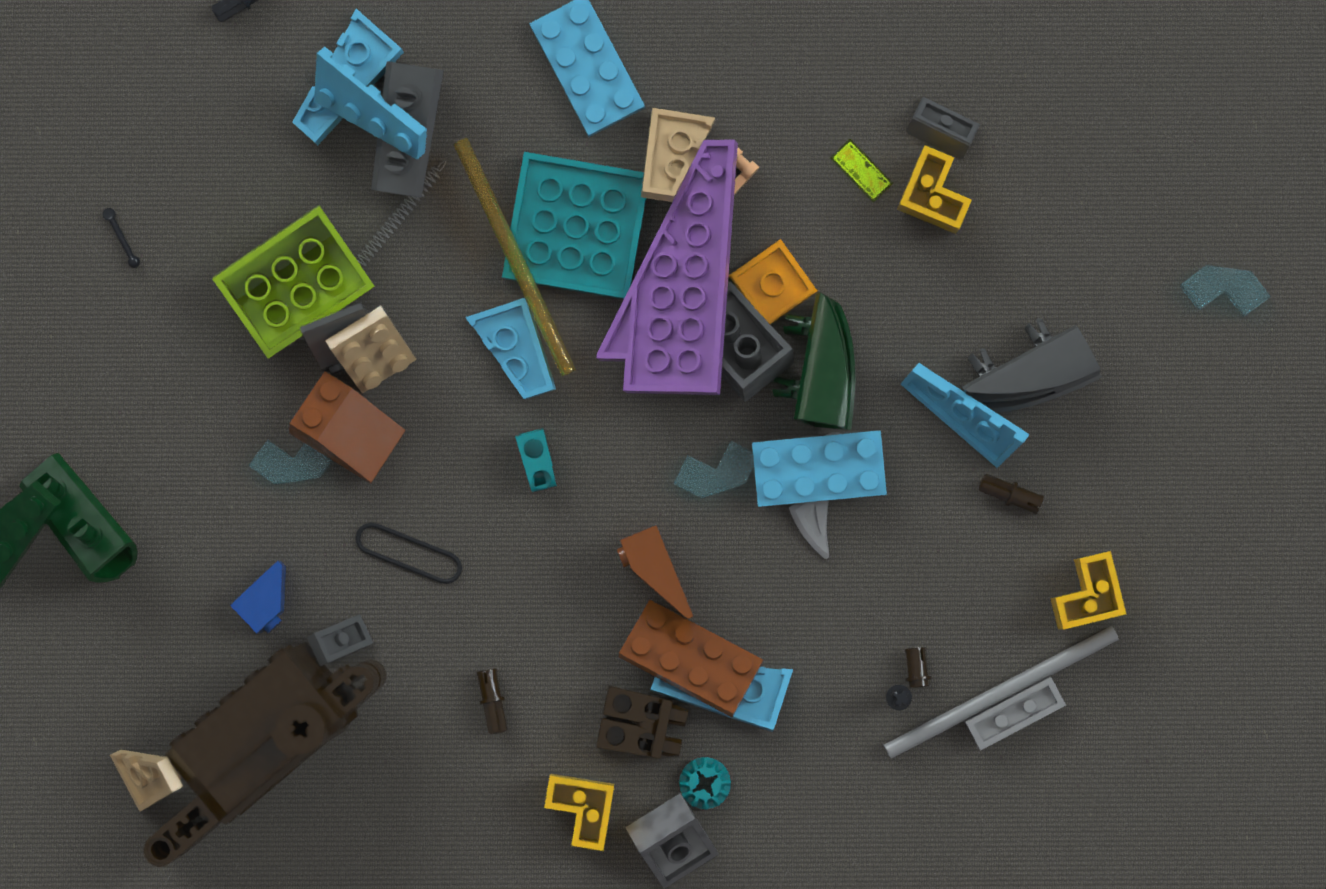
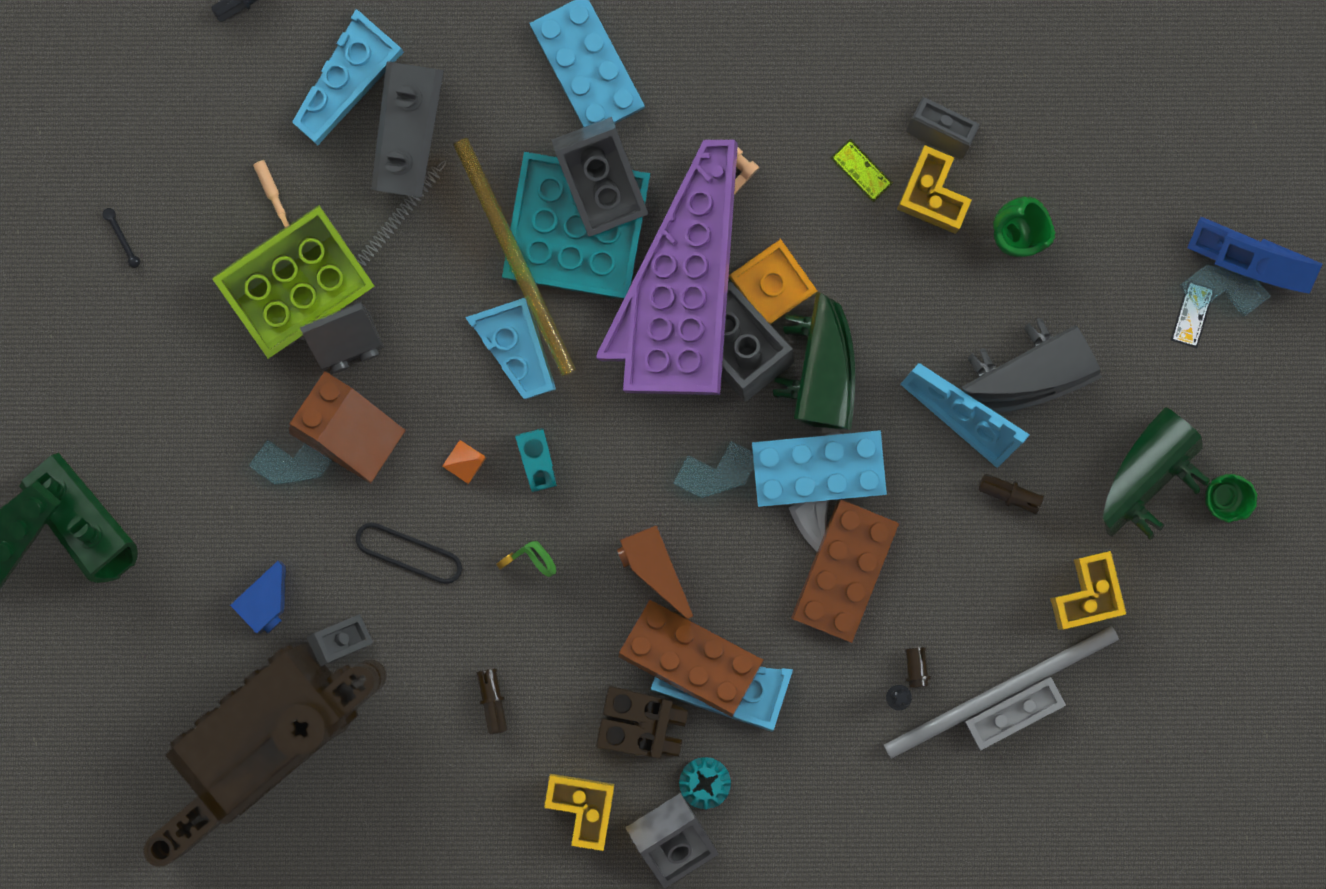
(146, 776): tan wing -> none
(270, 189): none -> light nougat piece
(365, 106): medium azure wing -> none
(371, 350): tan plate -> none
(464, 461): none -> orange slope
(551, 568): none -> bright green piece
(599, 176): none -> dark grey slope
(671, 150): tan wing -> none
(845, 570): none -> dark orange plate
(1023, 227): none -> green piece
(1151, 463): none -> dark green piece
(1189, 323): none -> sticker
(1230, 498): none -> green hair
(1253, 258): none -> blue slope

